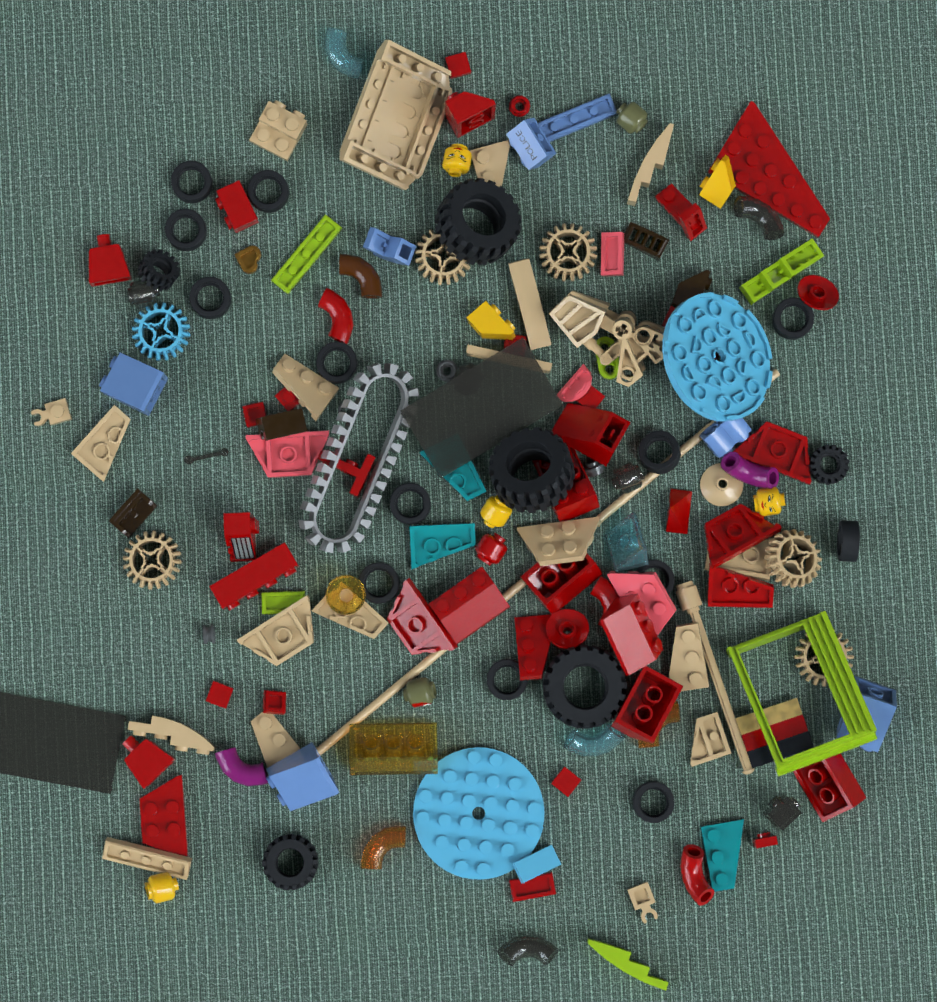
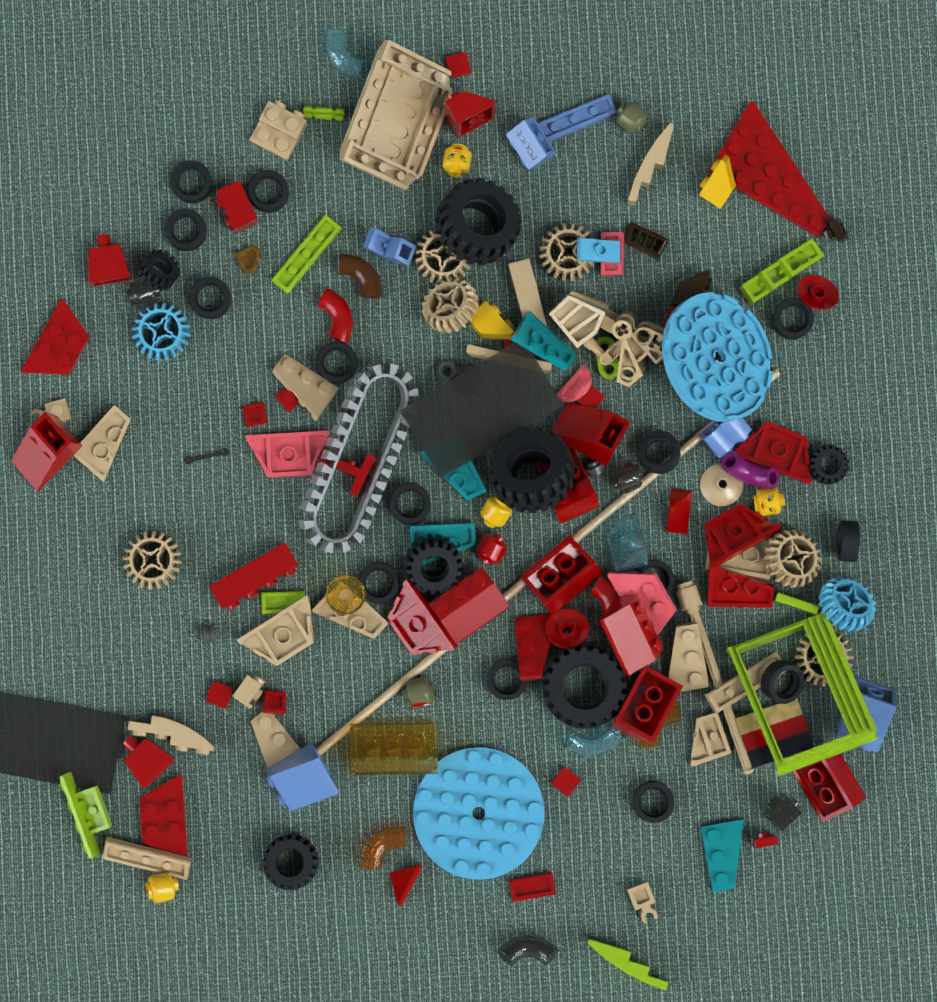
(45, 450): none -> red slope
(58, 344): none -> red wing
(88, 812): none -> lime bracket
(133, 383): medium blue slope -> none
(133, 513): dark brown hinge -> none
(239, 771): magenta cylinder -> none
(240, 535): red wedge -> none
(249, 690): none -> tan brick
(281, 424): dark brown hinge -> none
(325, 113): none -> lime axle
(403, 881): none -> red slope
(433, 580): none -> black tyre
(450, 305): none -> tan gear
(491, 161): tan wing -> none
(519, 100): red plate -> none
(536, 864): medium azure tile -> none
(543, 342): none -> teal wing
(560, 540): tan wing -> none
(598, 250): none -> medium azure plate
(685, 214): red bracket -> none
(693, 875): red cylinder -> none
(733, 690): none -> tan tile
(761, 214): clear smoke cylinder -> none
(794, 688): none -> black tyre
(796, 603): none -> lime tile
(837, 231): none -> dark brown tile
(847, 603): none -> medium azure gear

